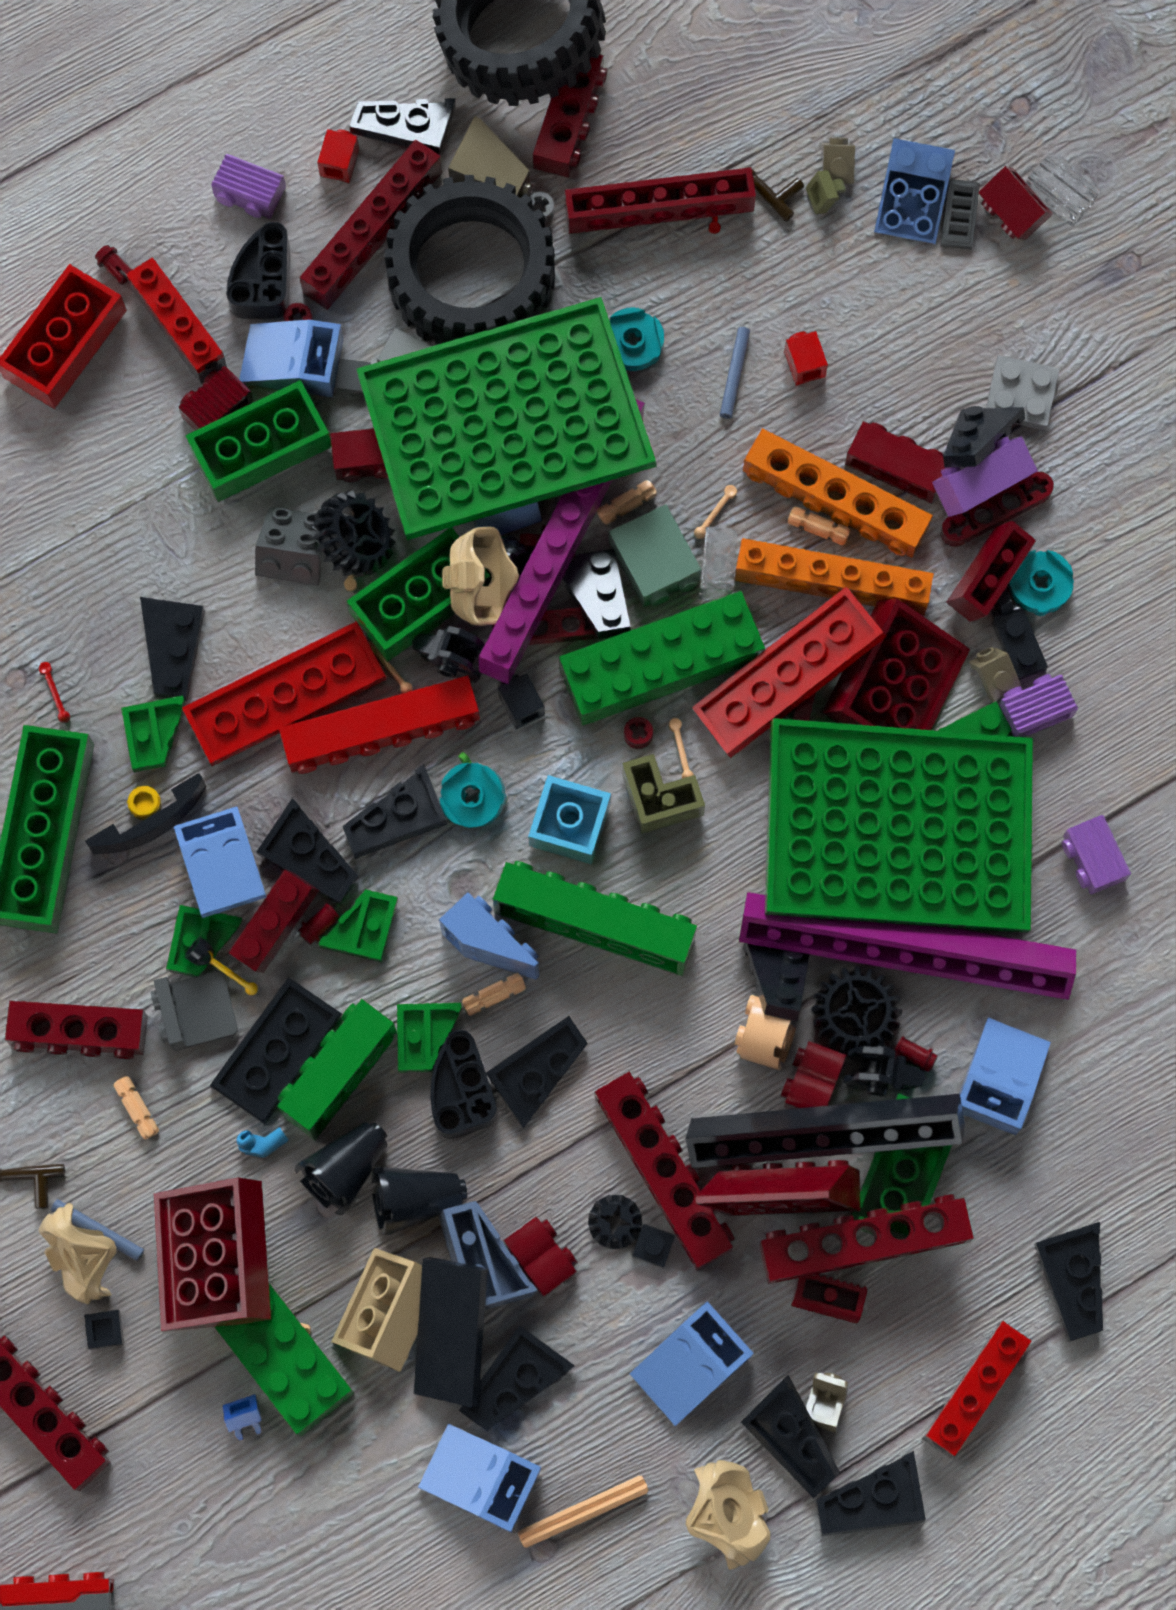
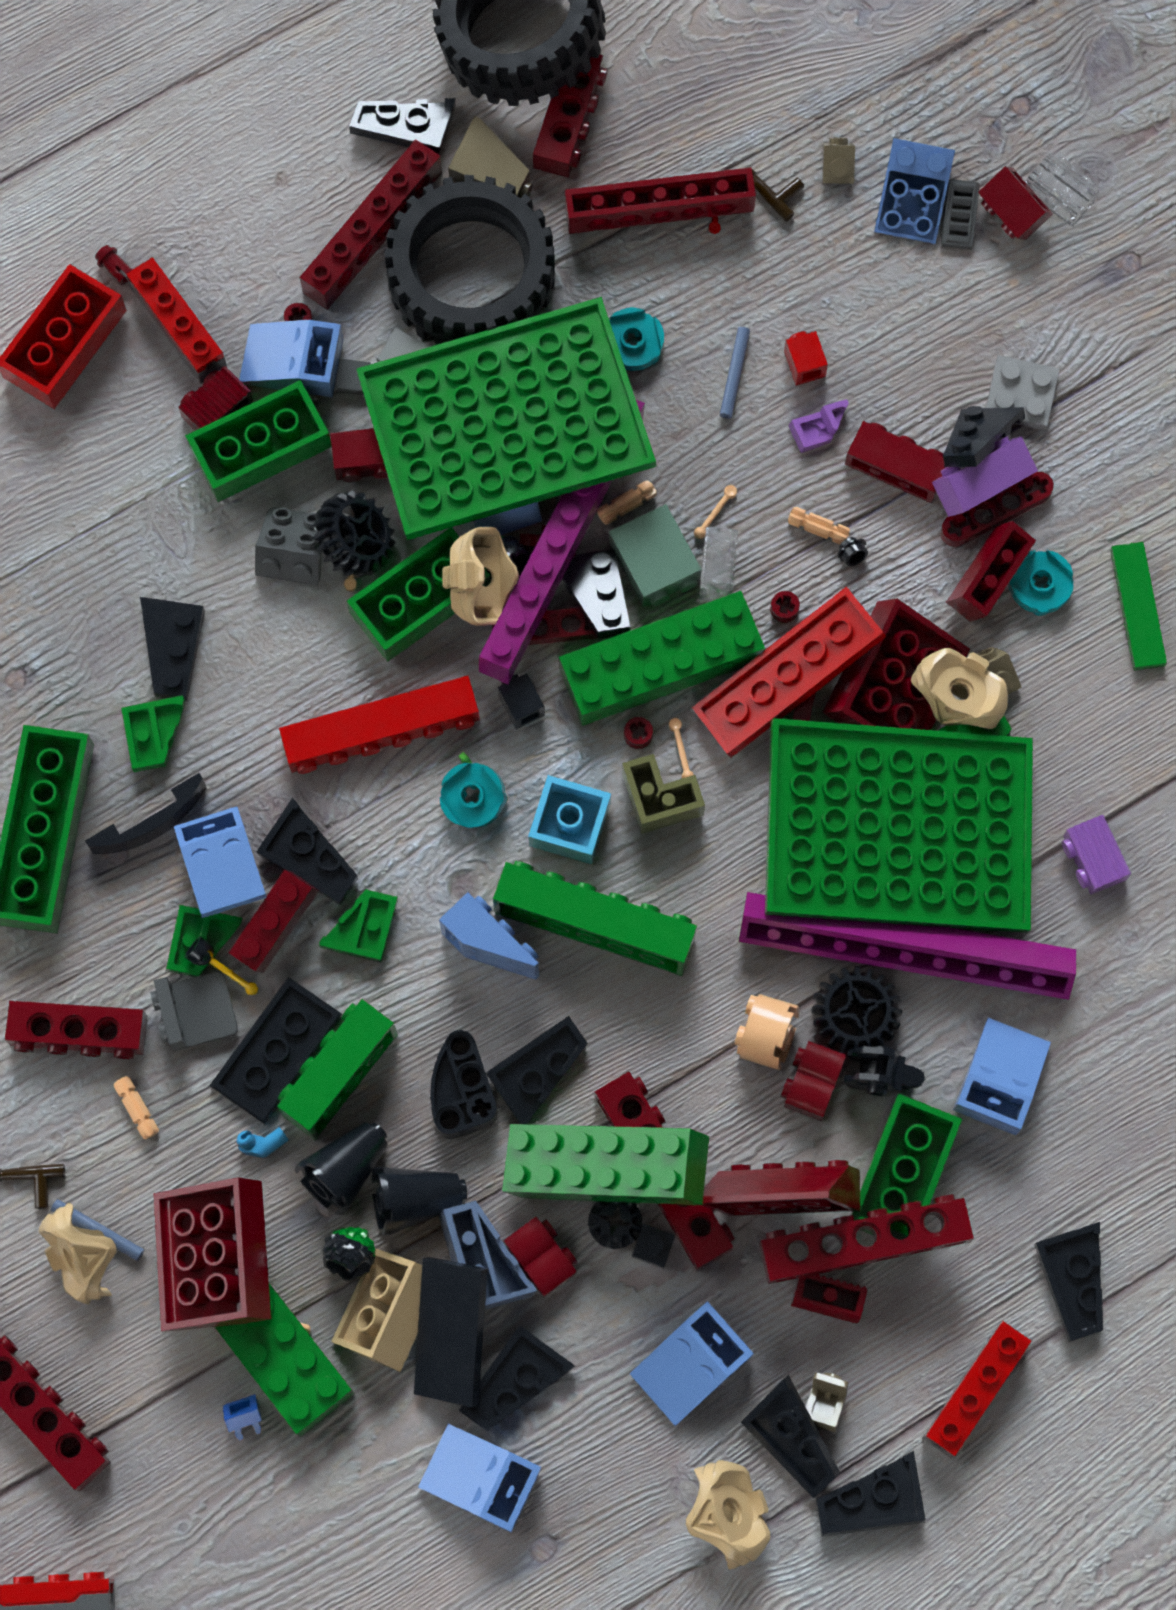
(46, 670): red hinge -> none
(104, 1329): black plate -> none
(144, 802): yellow tile -> none
(248, 187): medium lavender brick -> none
(251, 279): black beam -> none
(284, 693): red plate -> none
(318, 924): dark red pin -> none
(338, 155): red brick -> none
(349, 1253): none -> black piece
(400, 815): black wing -> none
(404, 686): light nougat hinge -> none
(422, 1033): green wing -> none
(451, 652): black hinge -> none
(493, 994): light nougat axle -> none
(543, 198): light grey bush -> none
(583, 1511): light nougat axle -> none
(606, 1163): none -> brick
(775, 609): none -> dark red bush
(779, 979): black wing -> none
(818, 428): none -> medium lavender slope
(824, 191): olive tile -> none
(826, 1131): black brick -> none
(828, 477): orange brick -> none
(828, 574): orange brick -> none
(852, 551): none -> black plate
(916, 1055): dark red pin -> none
(952, 673): none -> tan piece
(1017, 637): black hinge -> none
(1038, 706): medium lavender brick -> none
(1138, 606): none -> green tile

